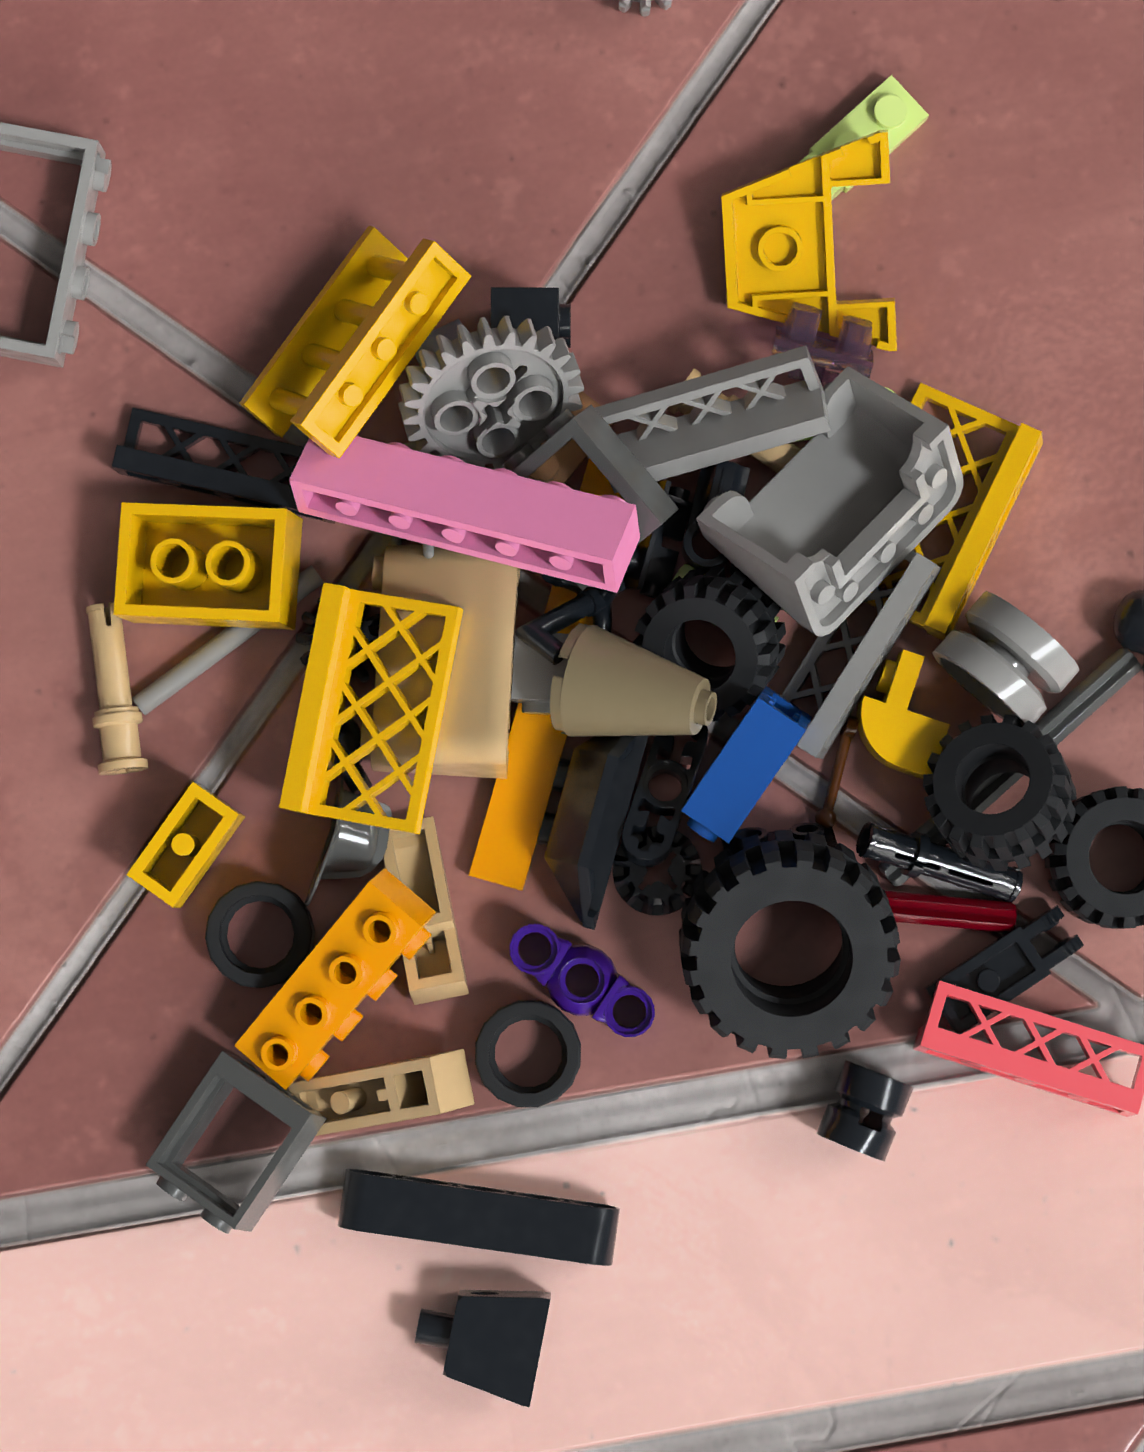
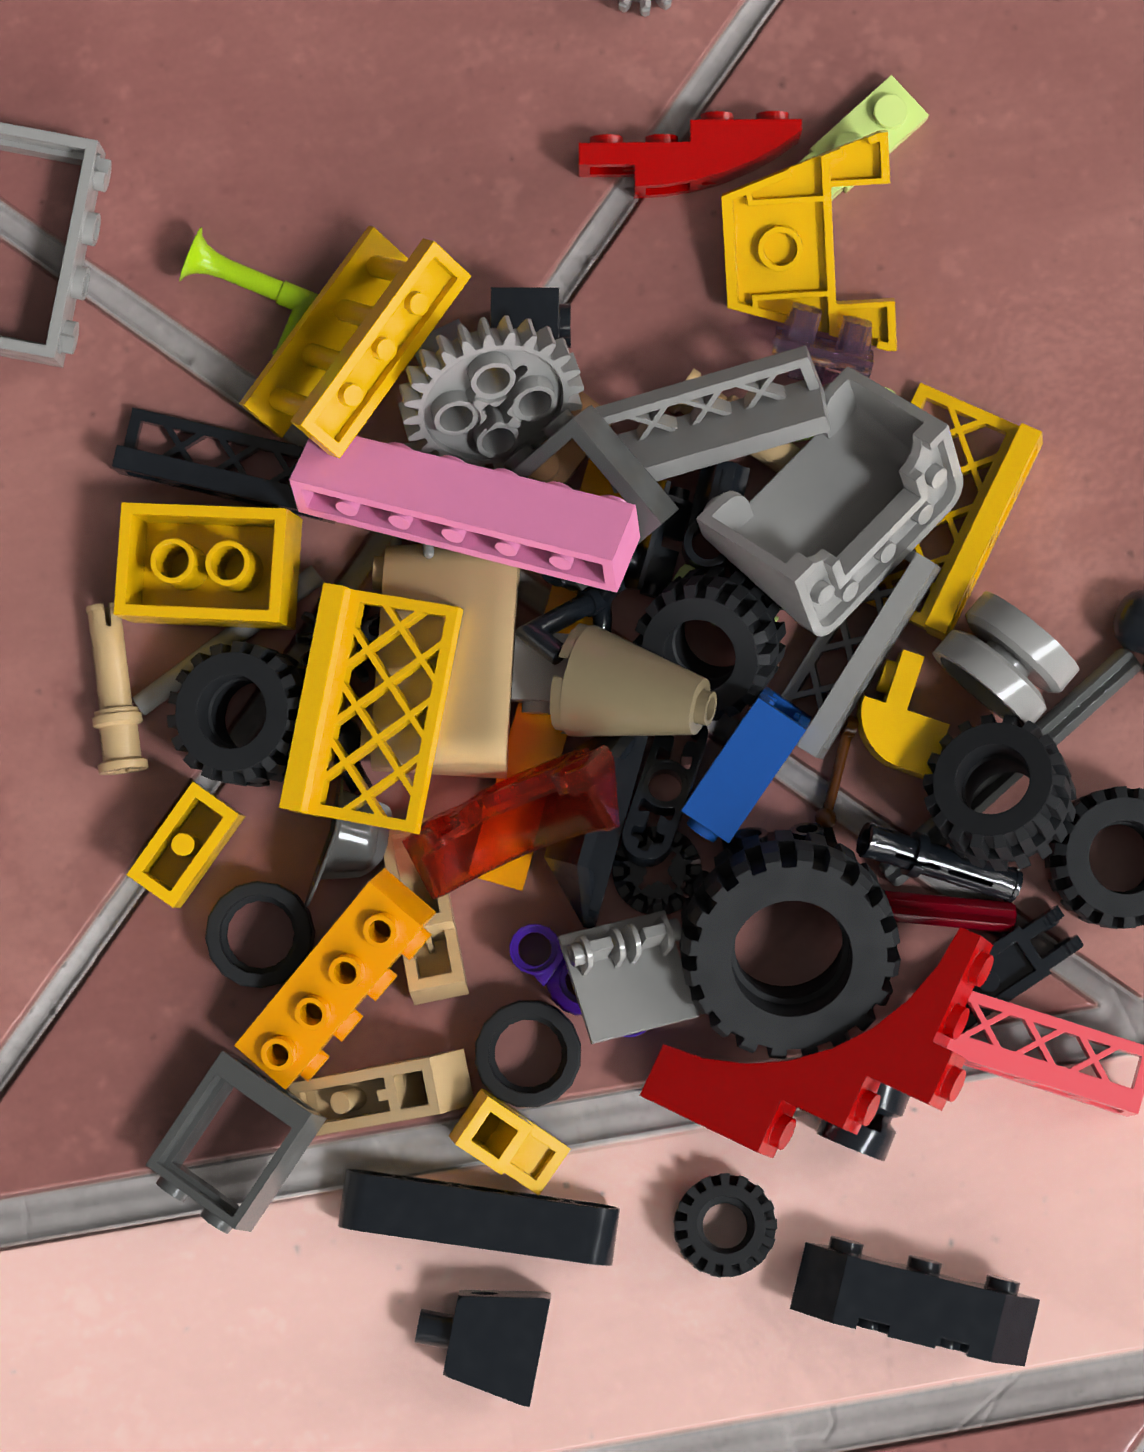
(203, 707): none -> black tyre
(205, 260): none -> lime piece
(508, 1142): none -> yellow brick
(516, 817): none -> clear red windscreen
(628, 976): none -> light grey hinge
(715, 153): none -> red slope
(758, 1214): none -> black tyre
(840, 1085): none -> red arch
(915, 1302): none -> black brick

